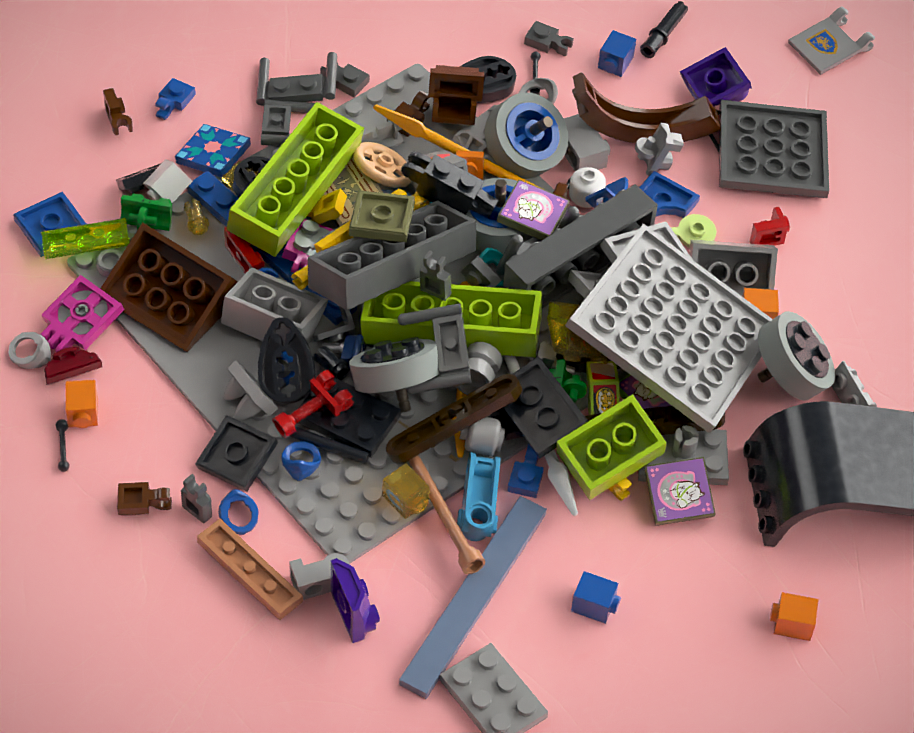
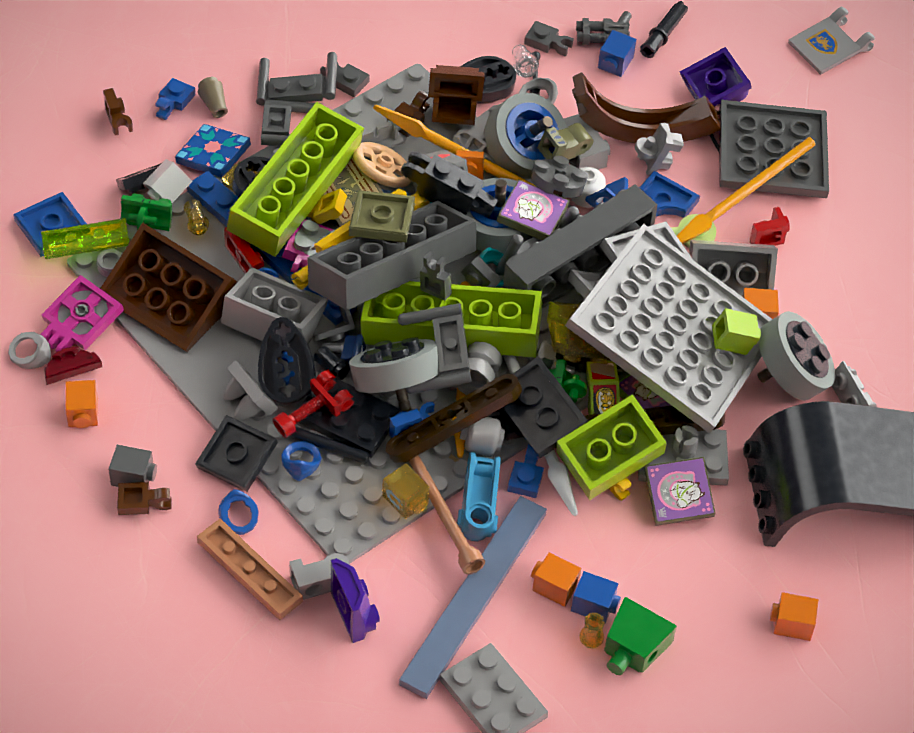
(62, 426): black hinge -> none
(131, 466): none -> dark grey brick
(196, 499): dark grey plate -> none
(212, 94): none -> dark tan cone
(407, 419): none -> blue plate
(524, 61): none -> clear cone
(555, 578): none -> orange brick
(558, 176): none -> dark grey plate
(567, 141): none -> olive leg
(592, 632): none -> clear yellow pin
(607, 25): none -> dark grey piece
(637, 637): none -> green torso
(703, 222): none -> light orange piece
(736, 331): none -> lime brick

